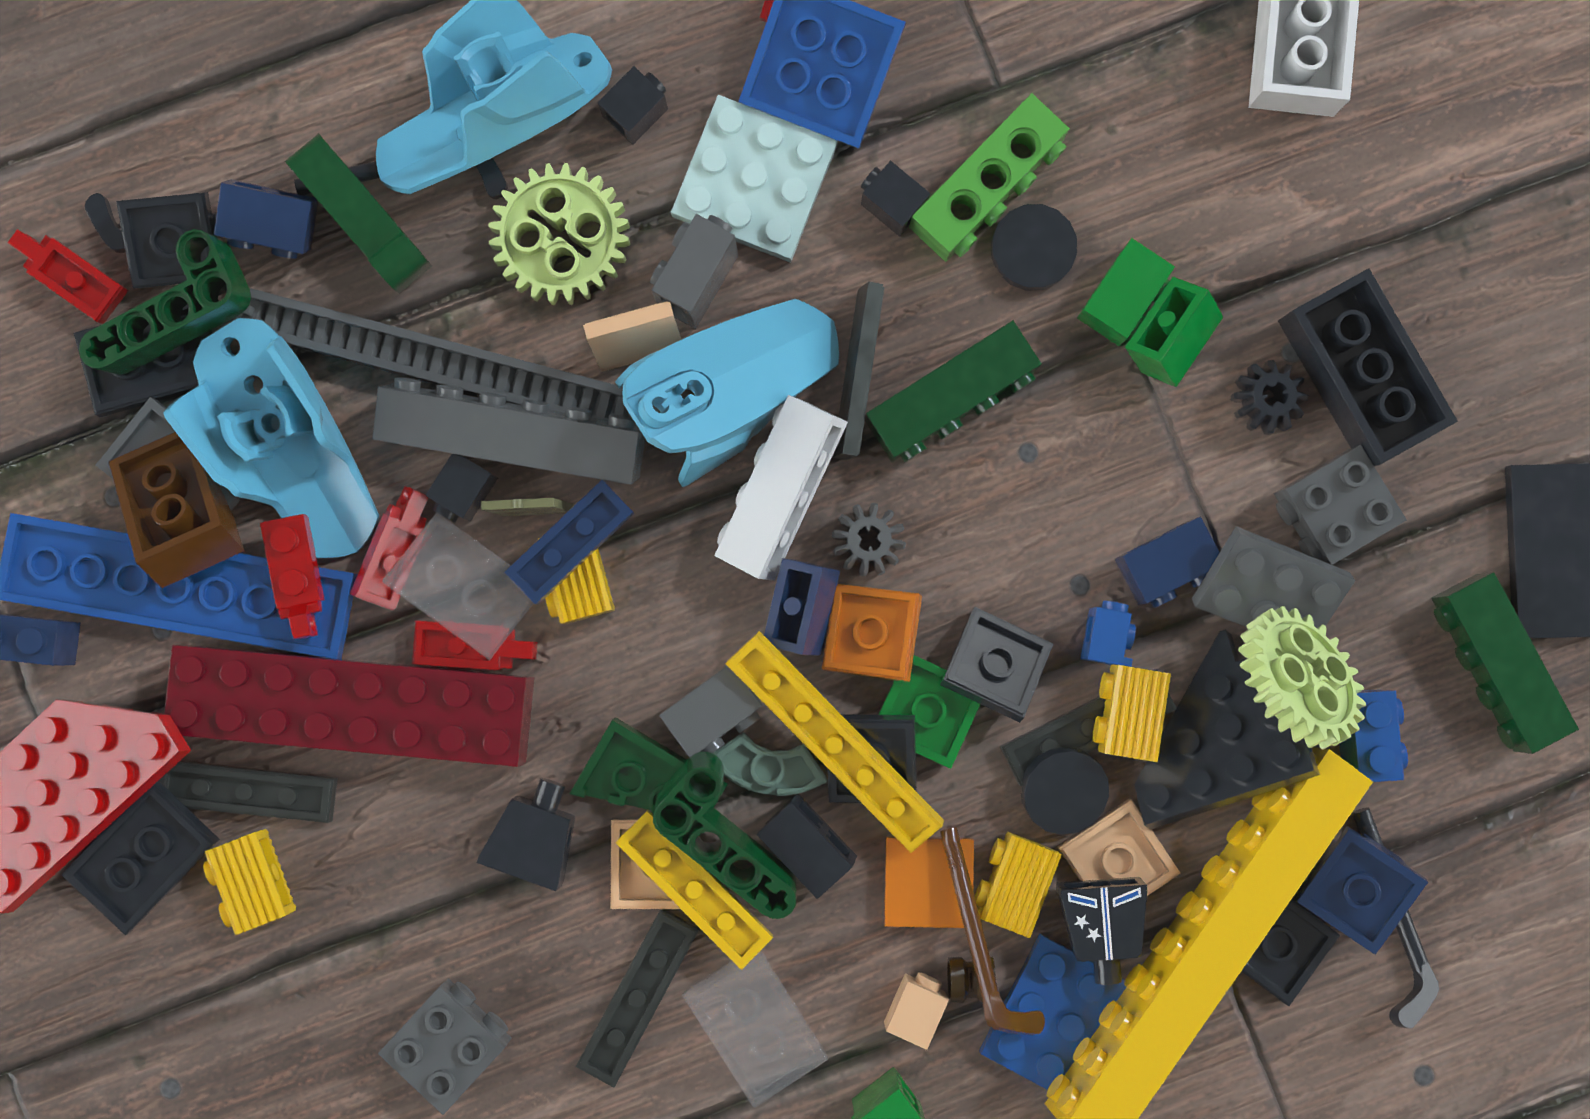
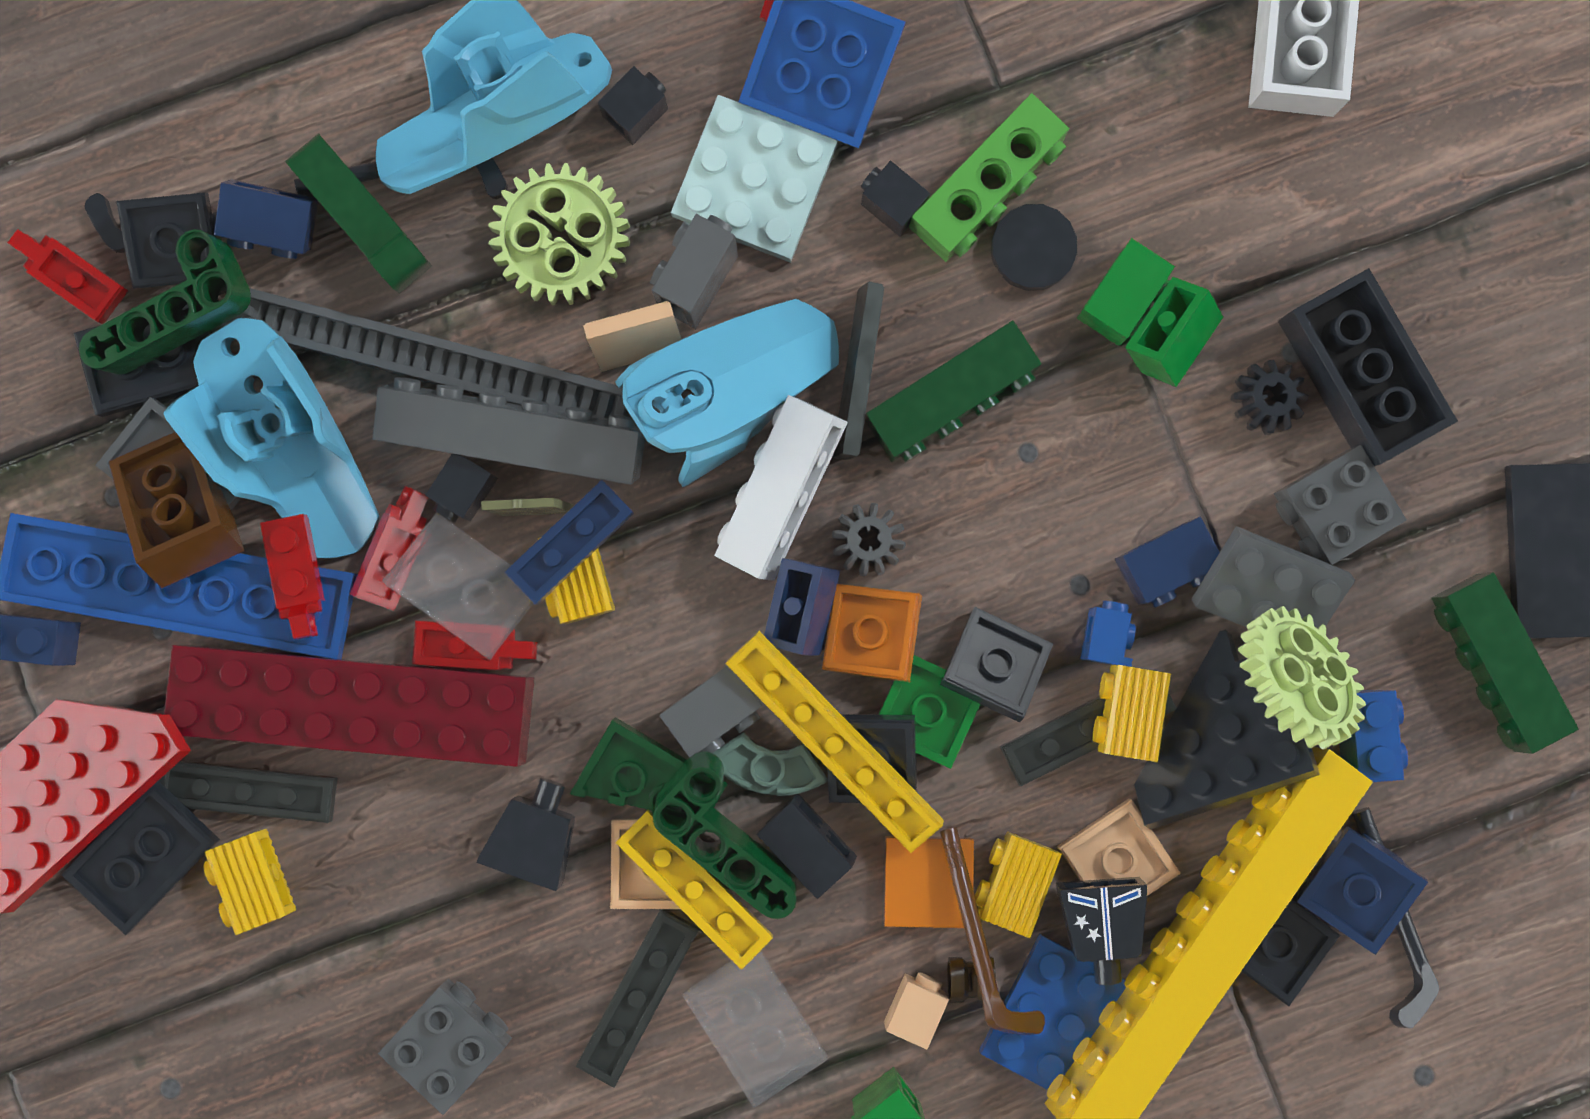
(1064, 790): black tile -> none

